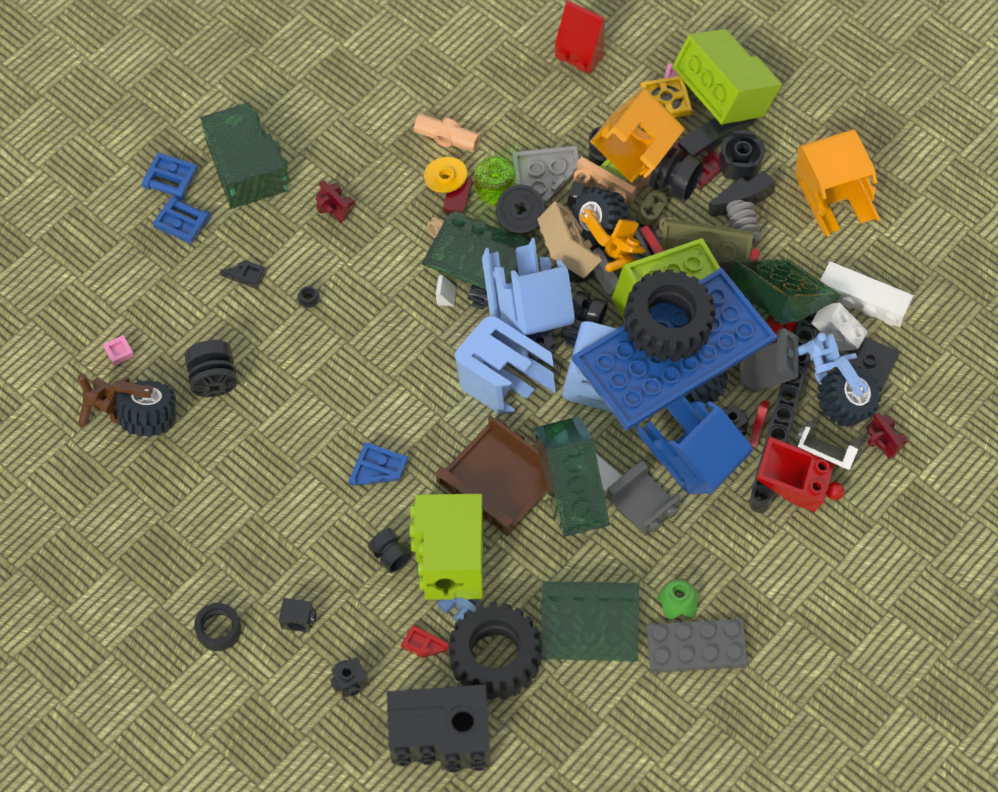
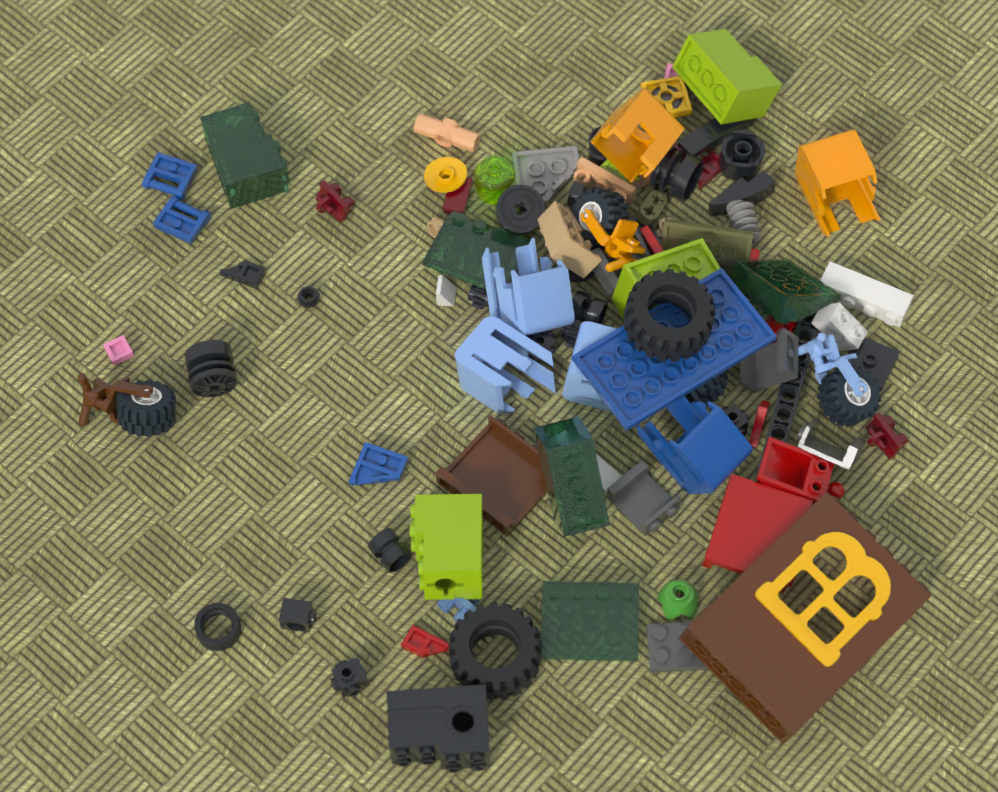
(580, 38): red slope -> none
(750, 522): none -> red panel
(769, 651): none -> reddish brown panel

